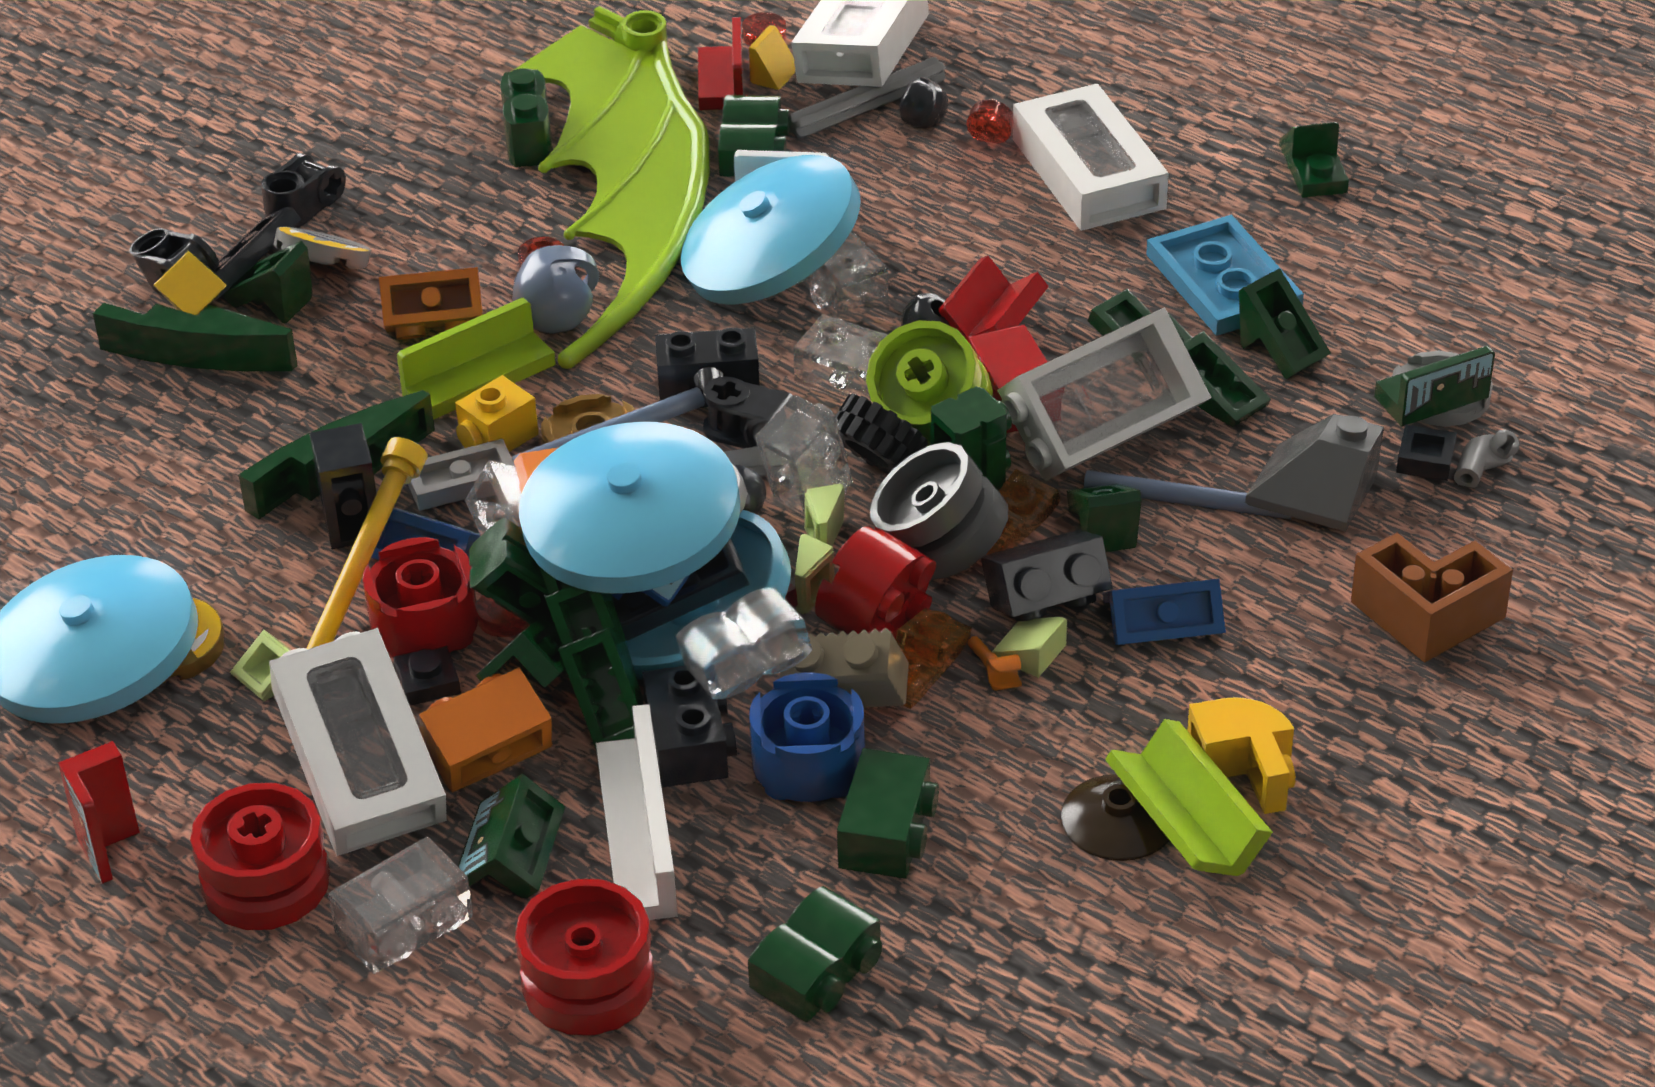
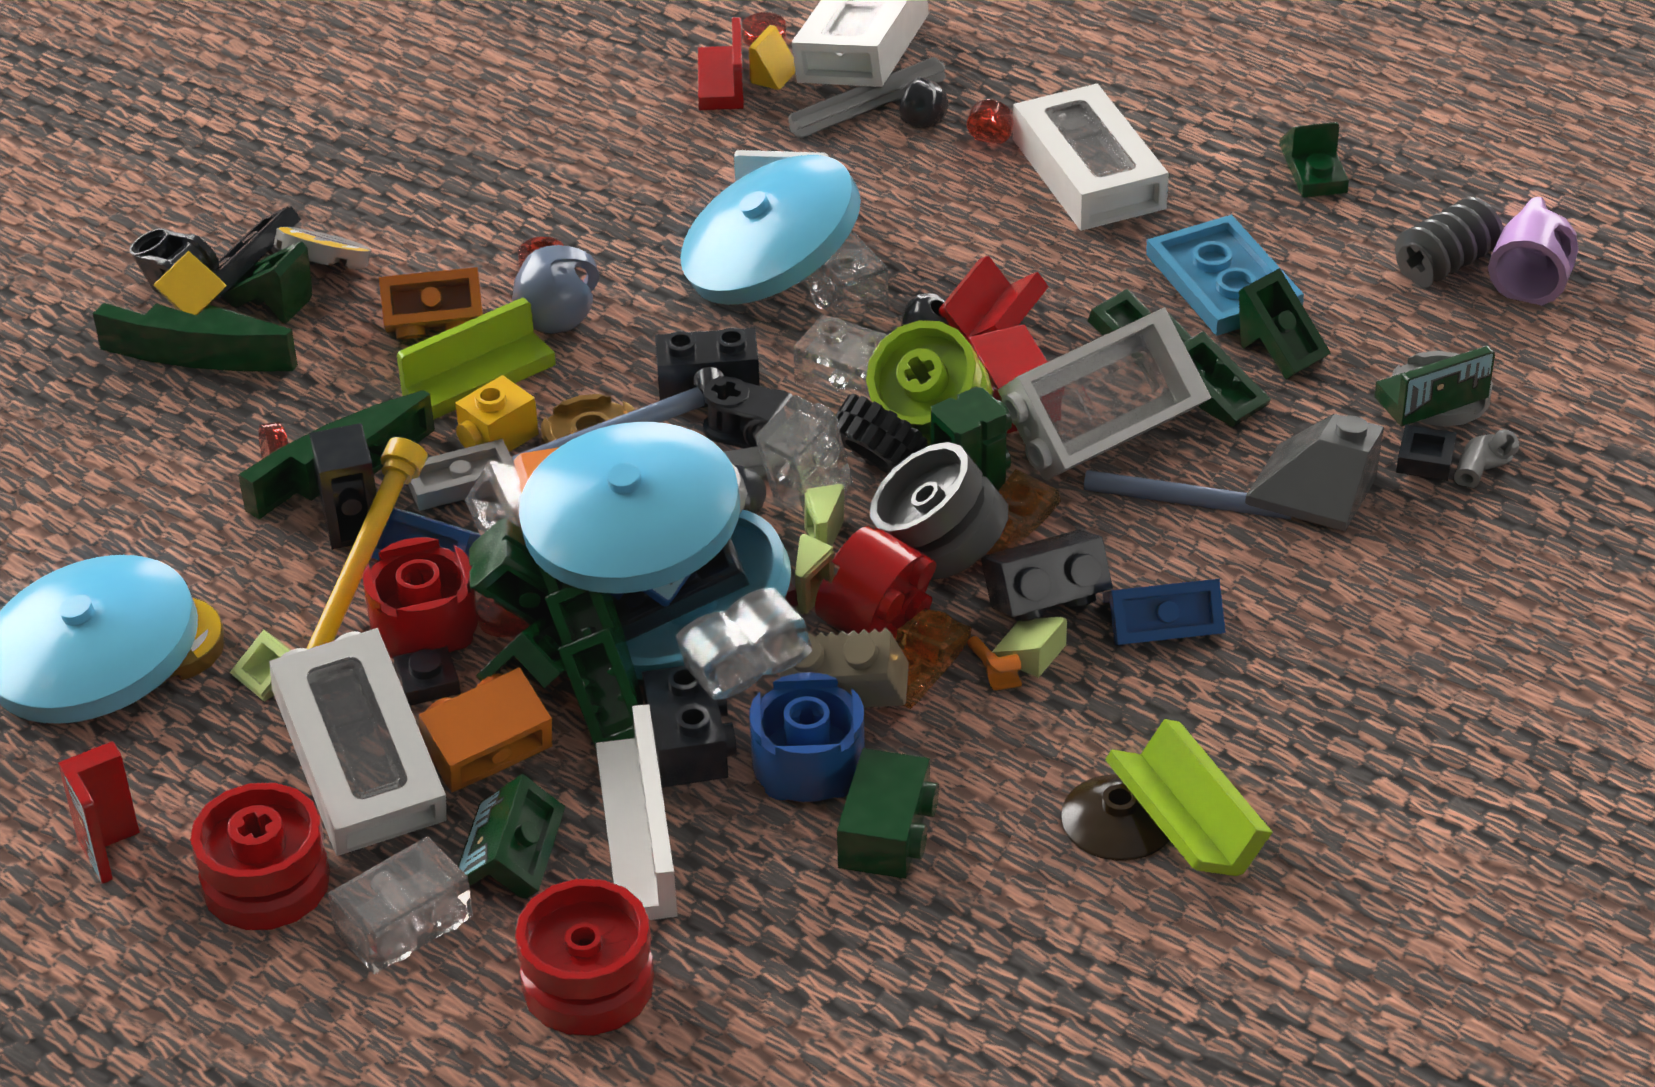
(271, 438): none -> clear red tile
(303, 186): black piece -> none
(525, 117): dark green brick -> none
(639, 142): lime animal -> none
(753, 125): dark green brick -> none
(815, 954): dark green brick -> none
(1108, 512): dark green slope -> none
(1248, 740): yellow brick -> none
(1430, 602): dark orange brick -> none
(1448, 241): none -> dark grey piece
(1534, 255): none -> lavender piece

